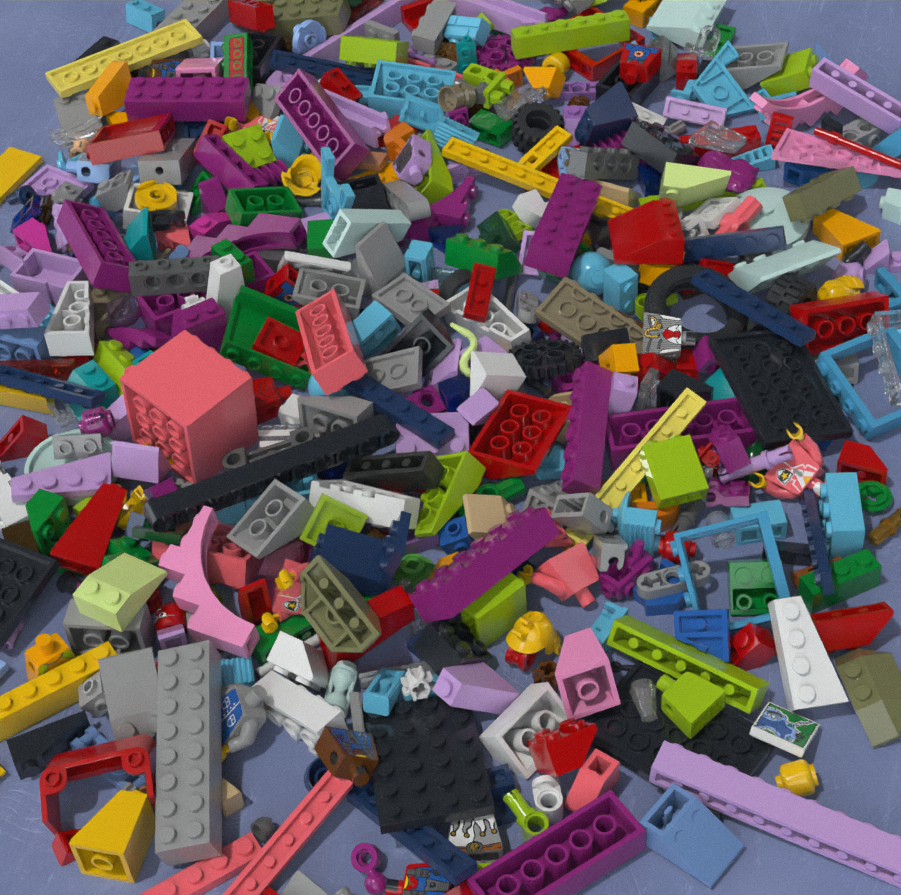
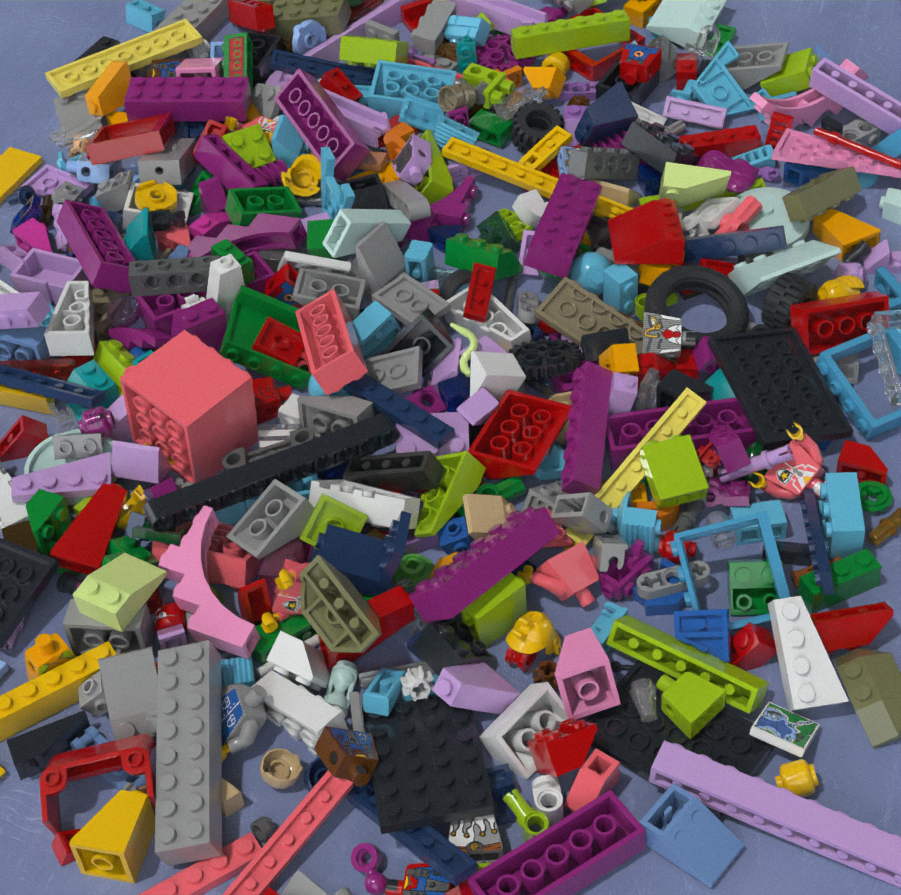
(280, 768): none -> tan hair
(718, 138): clear wing -> none
(753, 307): dark blue plate -> none
(768, 174): none -> medium lavender arm

